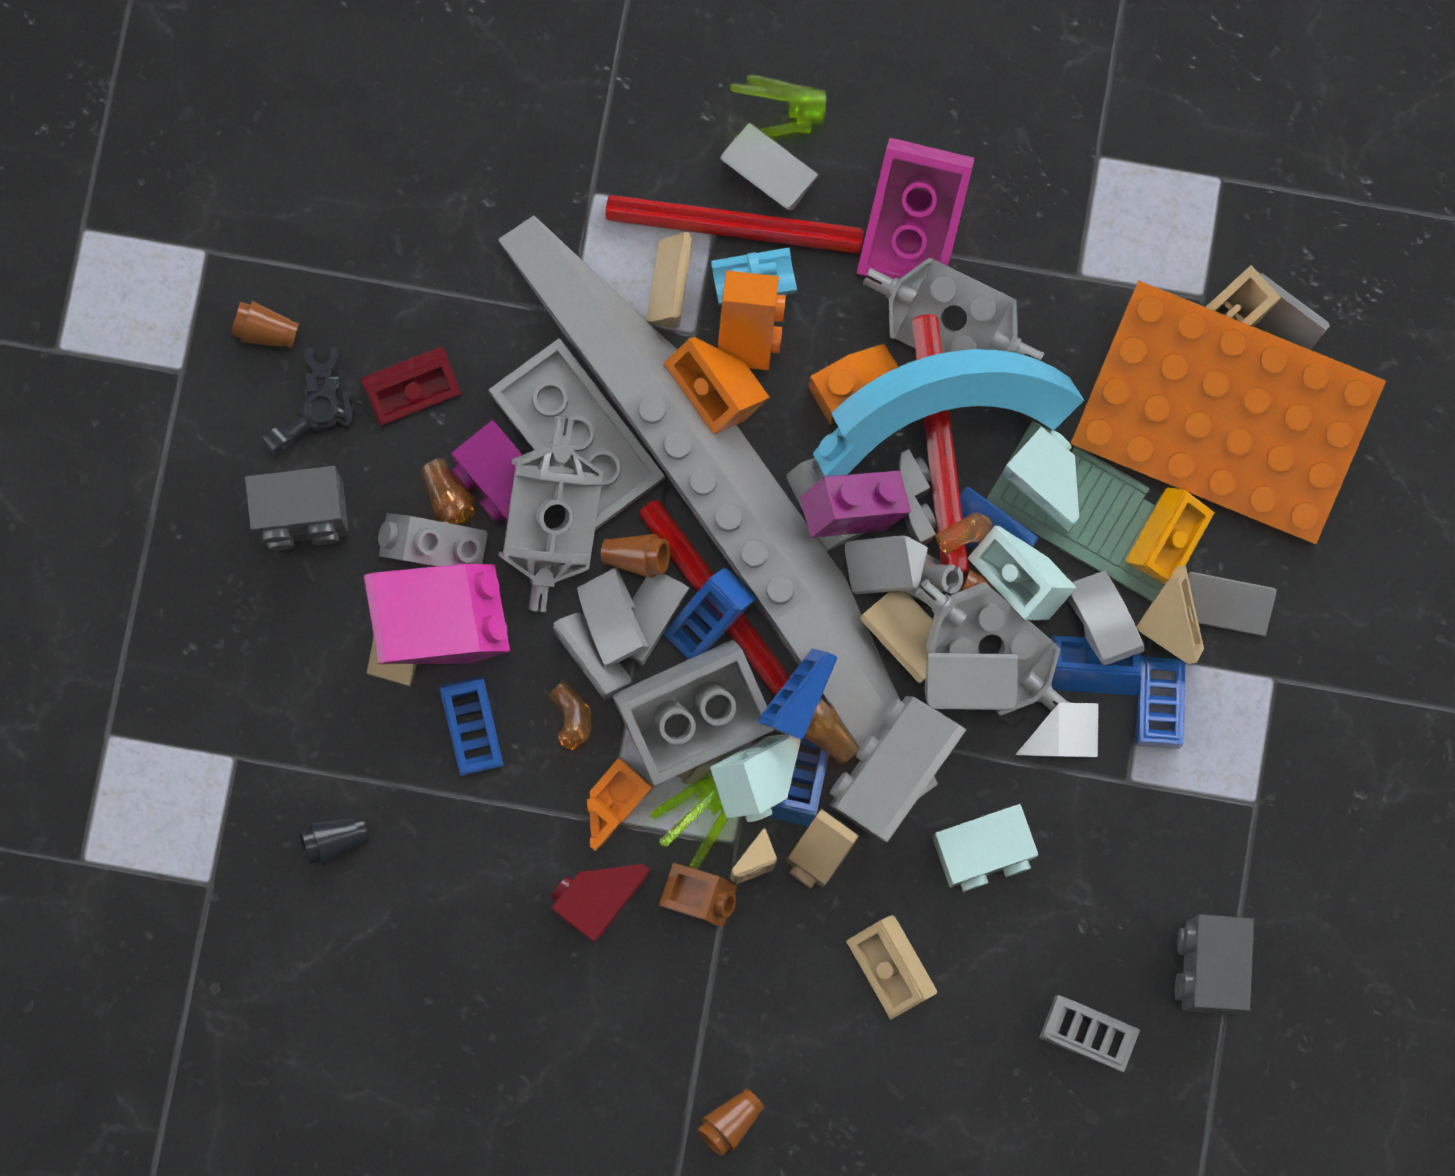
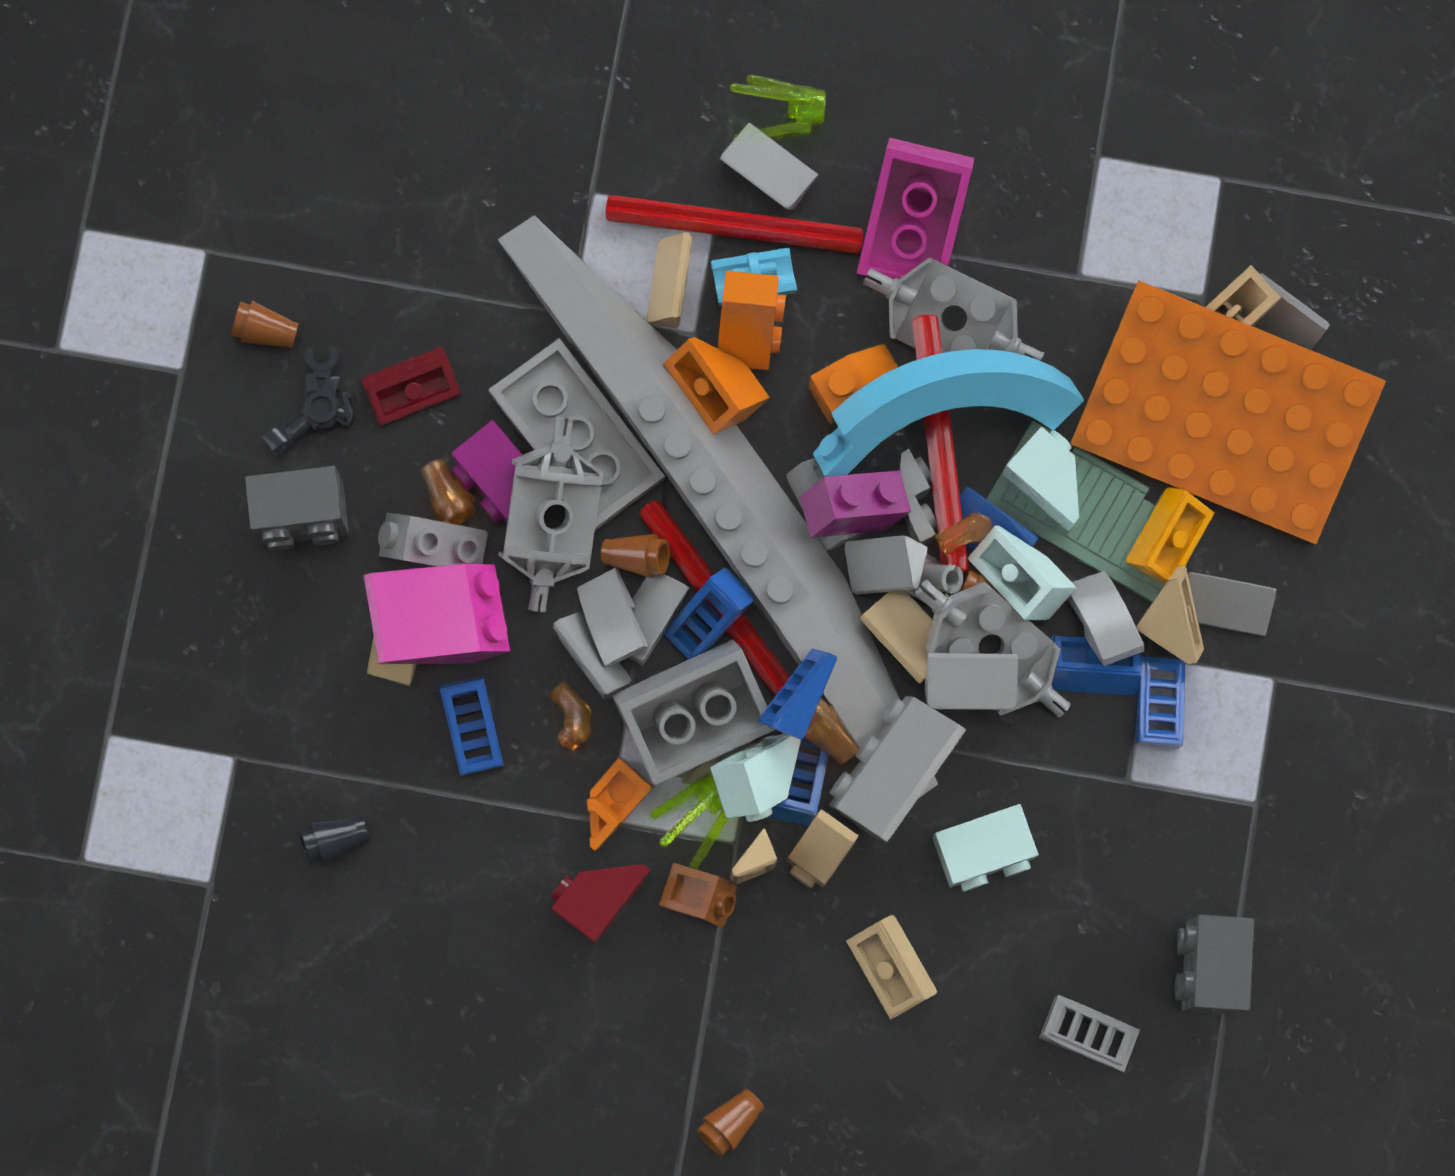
(1066, 731): white sticker -> none

